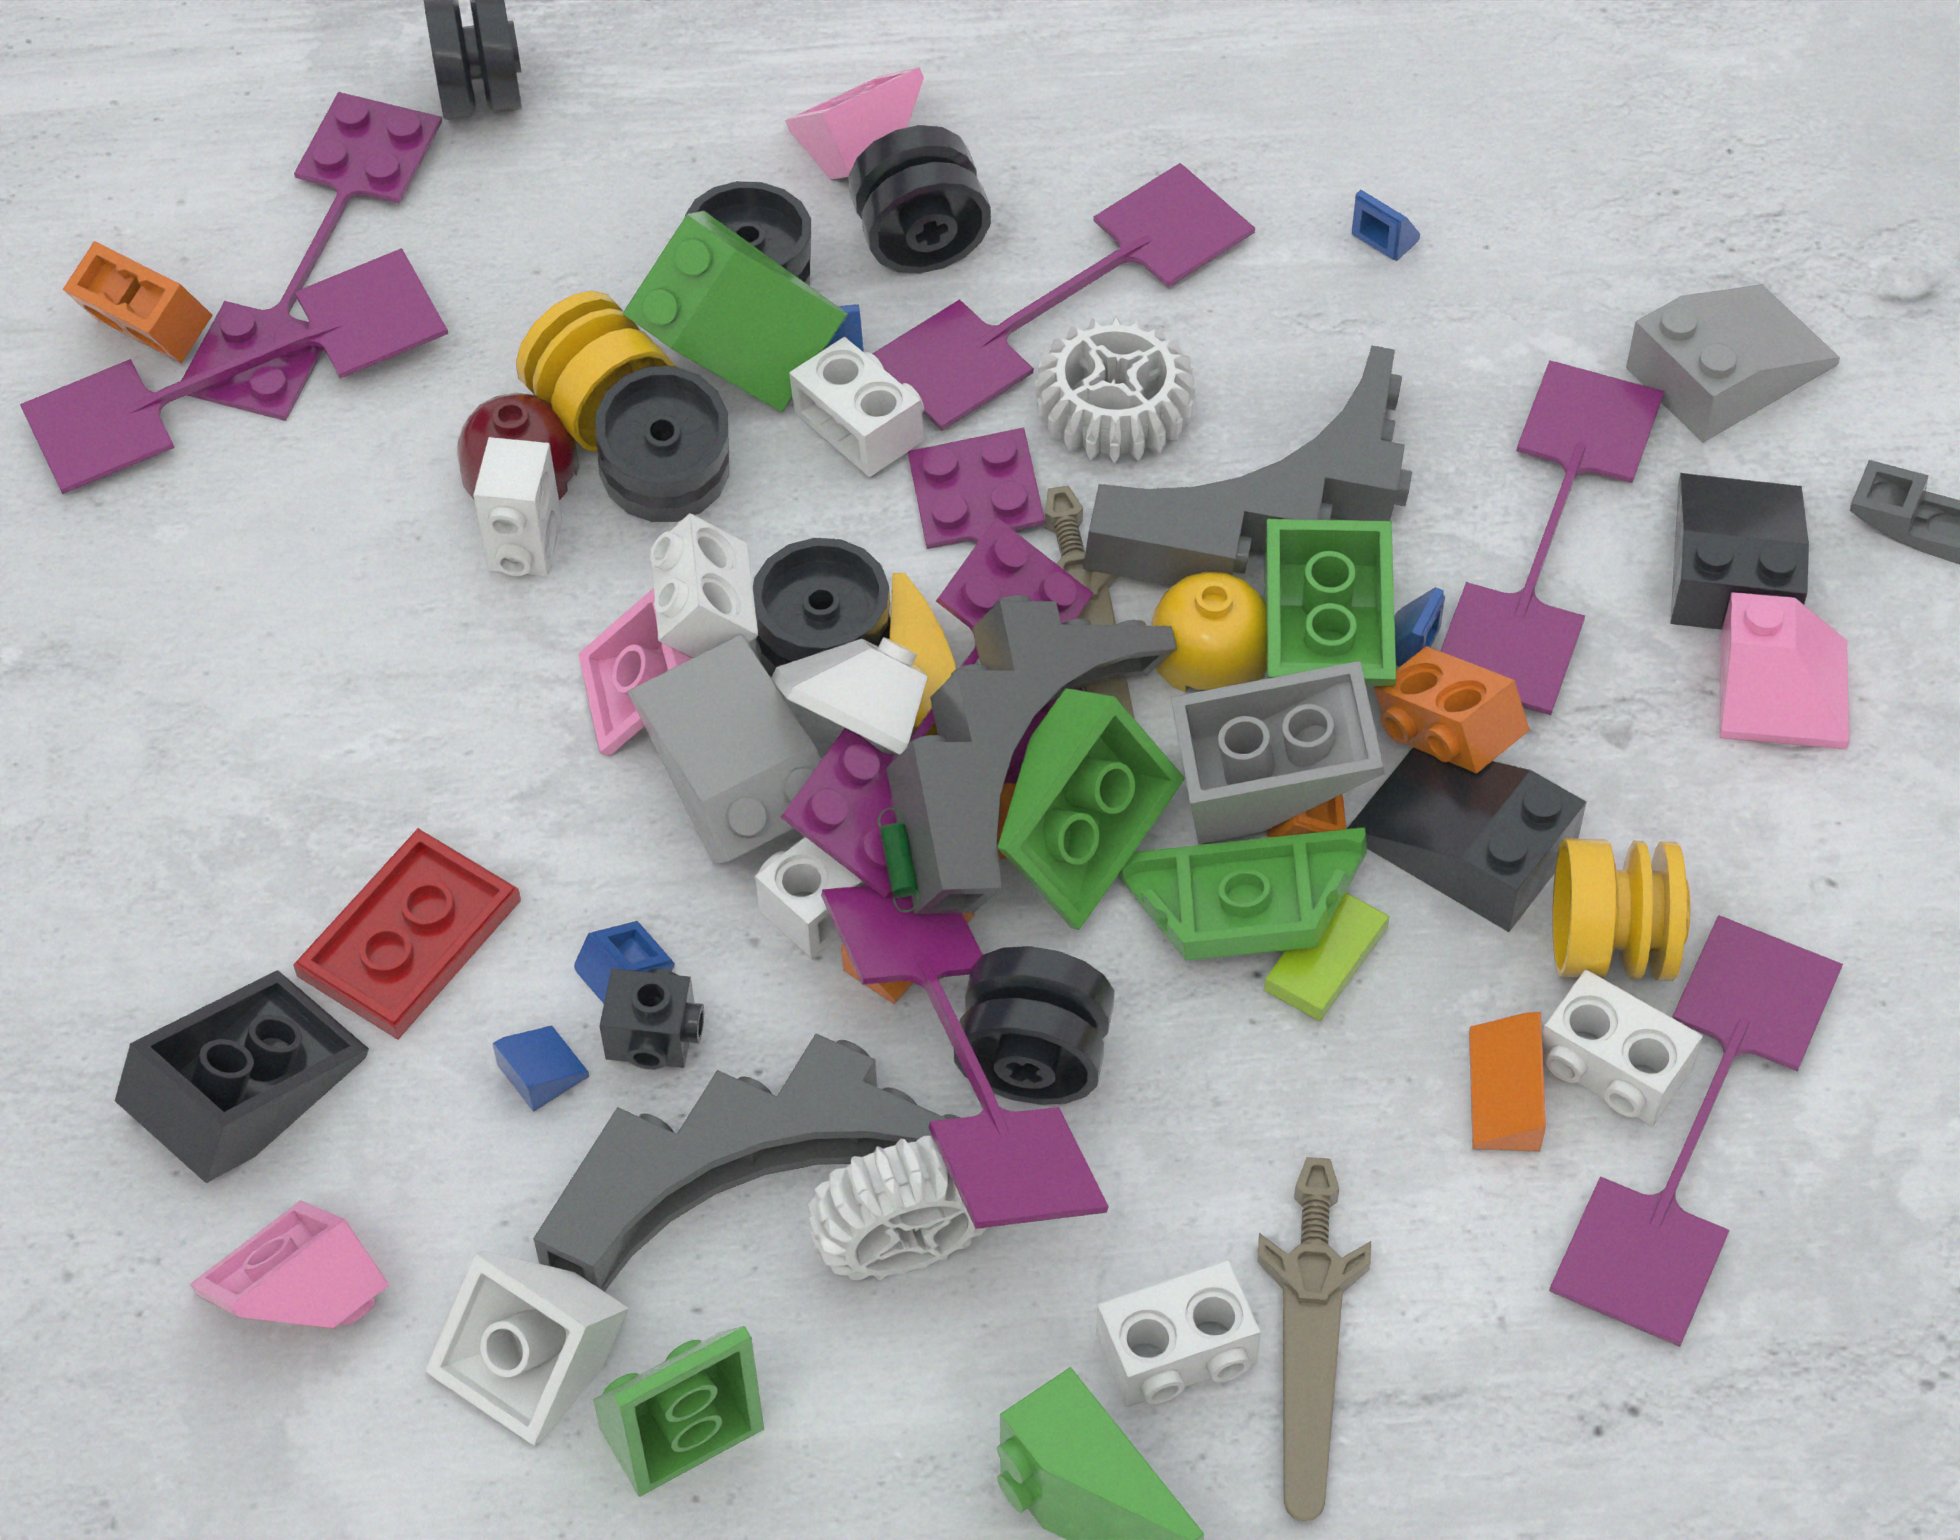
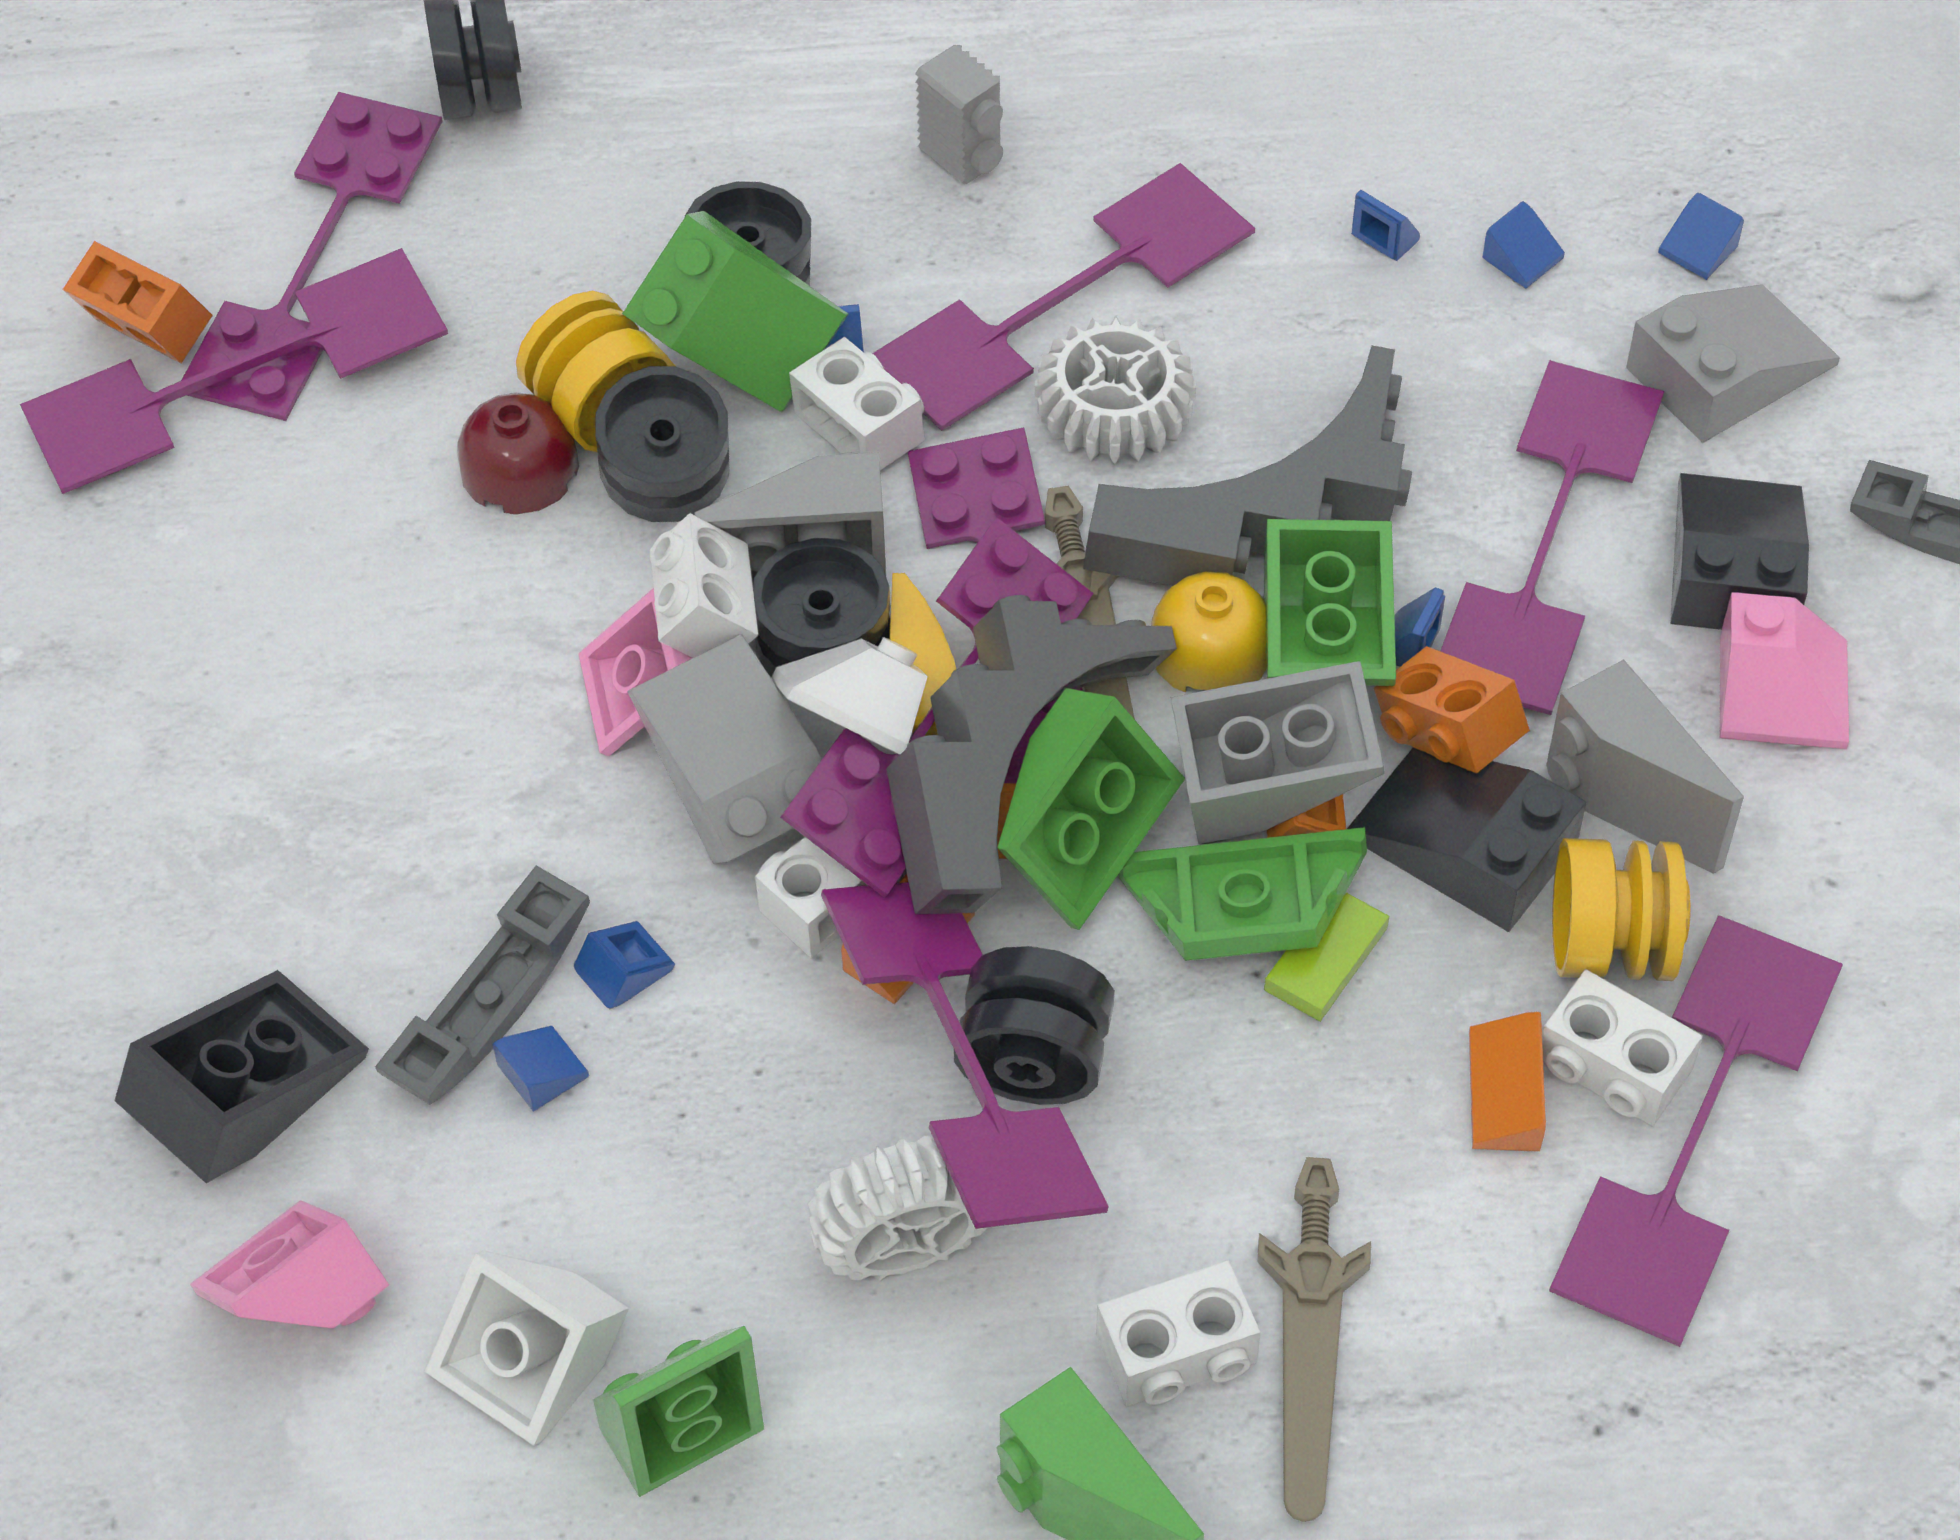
(407, 933): red tile -> none
(492, 992): none -> dark grey slope
(518, 507): white brick -> none
(650, 1018): black brick -> none
(738, 1131): dark grey arch -> none
(812, 500): none -> light grey slope
(848, 123): bright pink slope -> none
(898, 859): green piece -> none
(919, 199): black wheel -> none
(959, 114): none -> light grey brick
(1521, 246): none -> blue slope
(1641, 767): none -> light grey slope
(1702, 236): none -> blue slope

